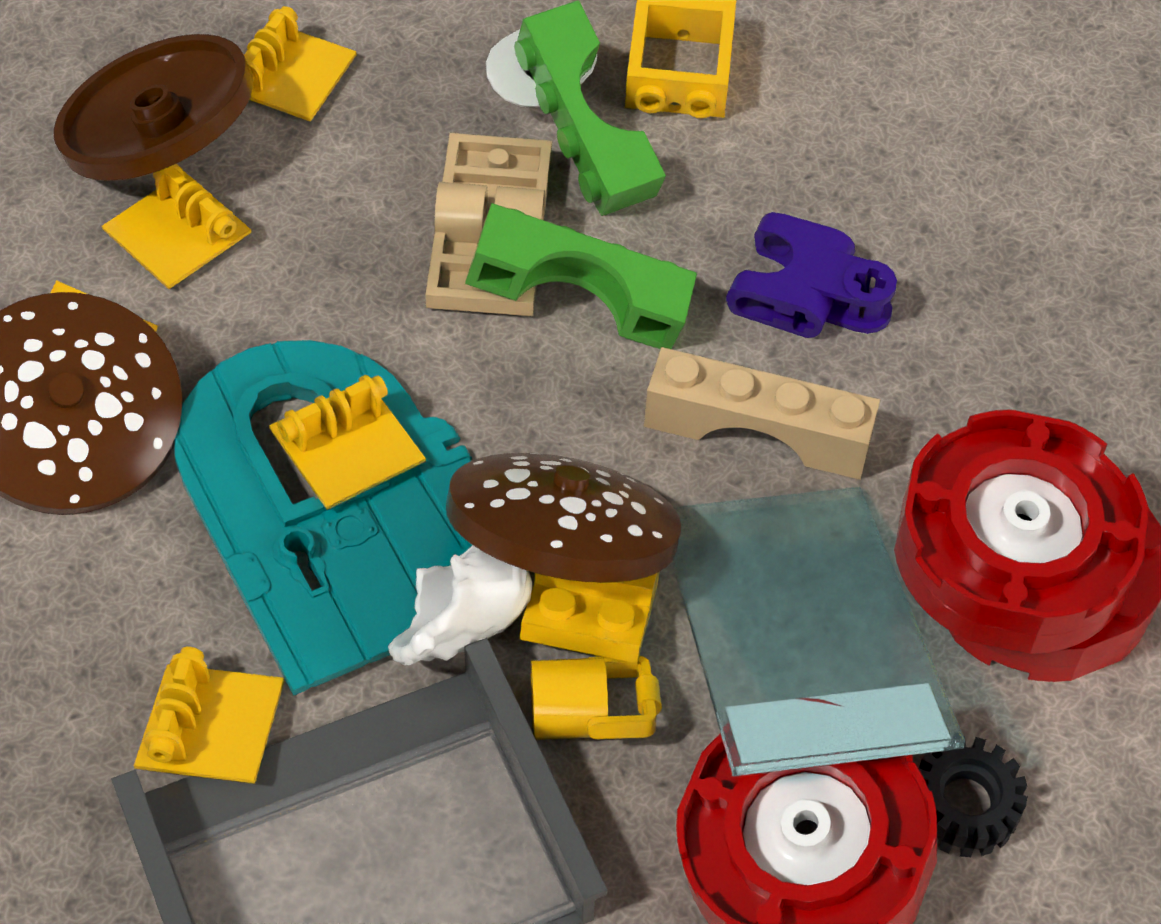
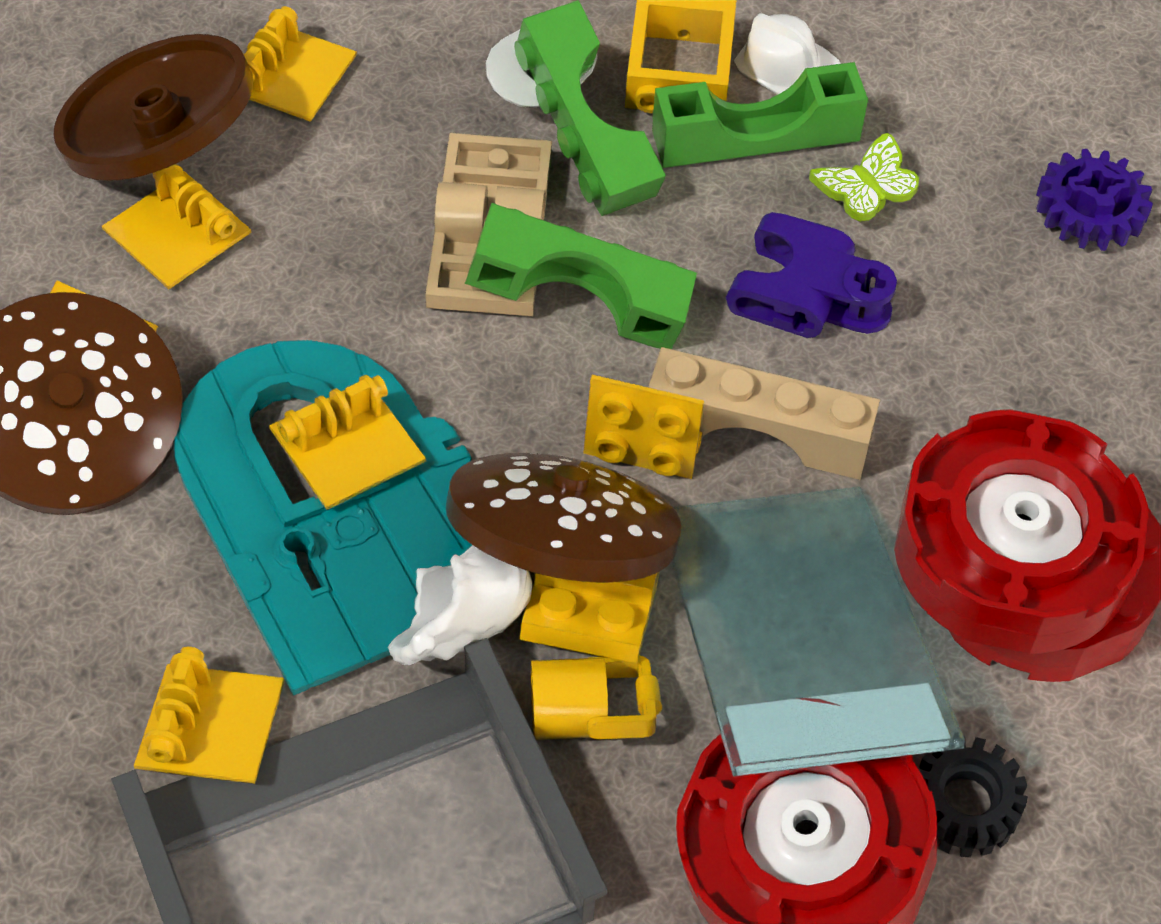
(643, 427): none -> yellow hinge
(780, 51): none -> white piece
(815, 111): none -> bright green arch
(870, 184): none -> lime animal
(1094, 199): none -> dark purple gear

